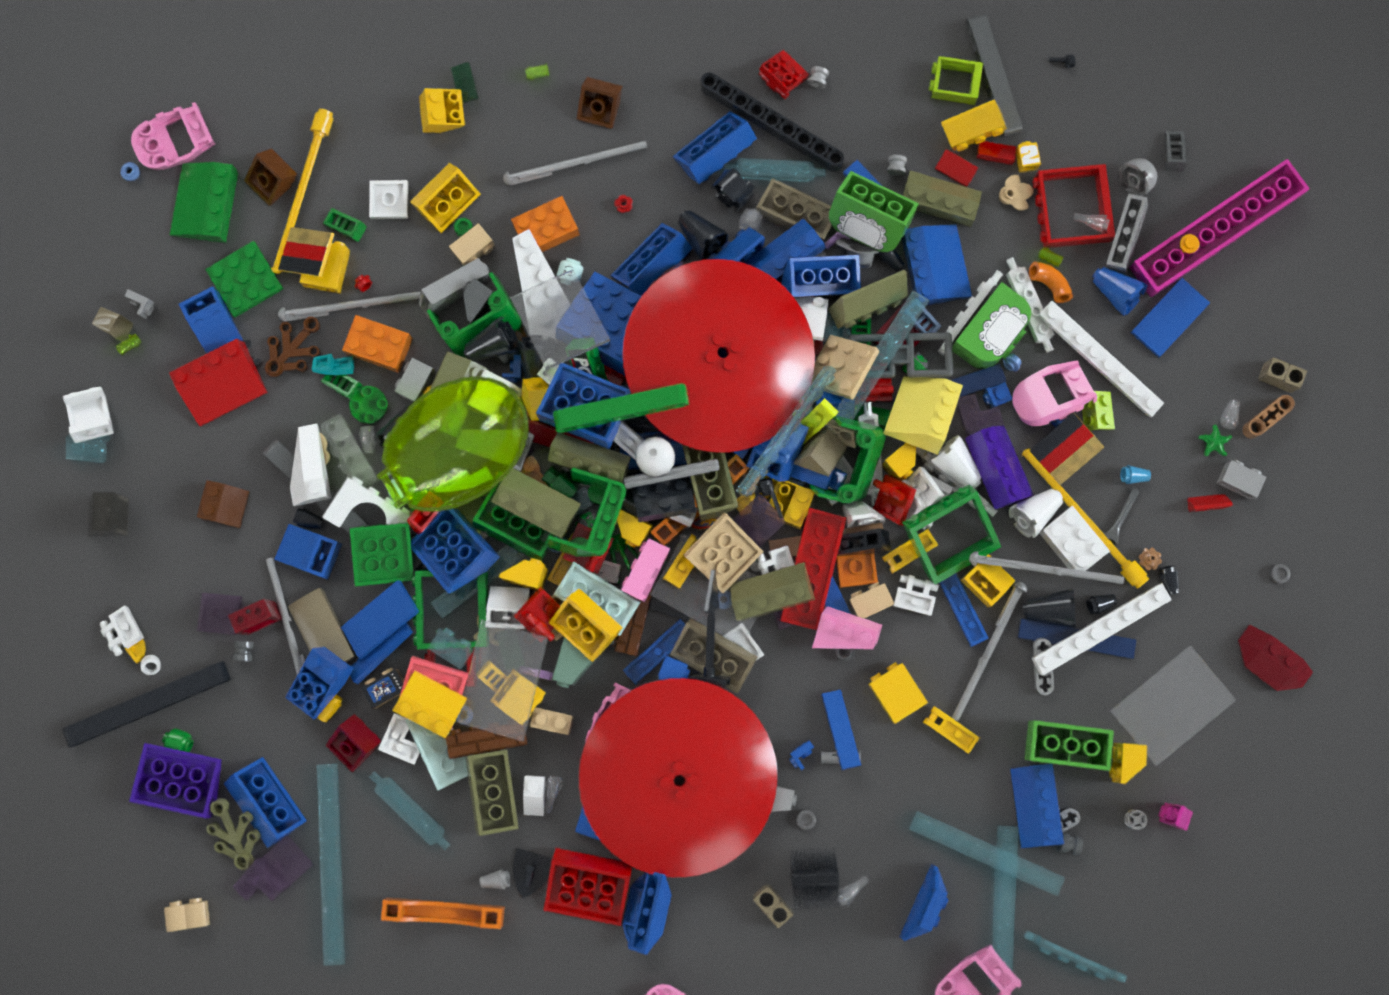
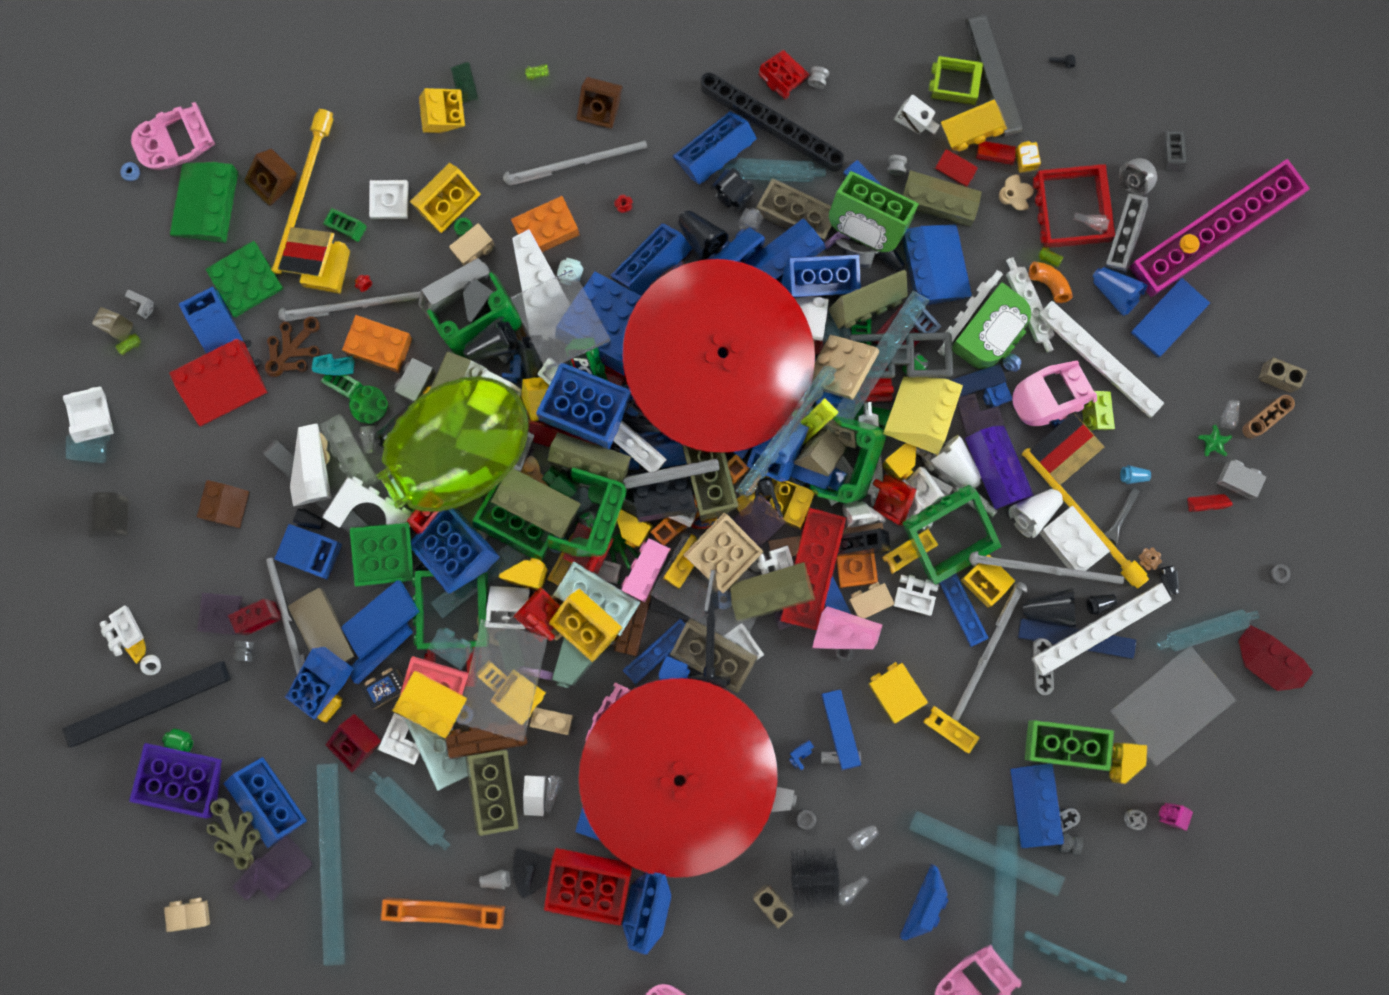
(621, 408): green beam -> none
(655, 456): white cylinder -> none
(863, 837): none -> clear cone
(916, 116): none -> white torso
(1208, 630): none -> clear light blue plate

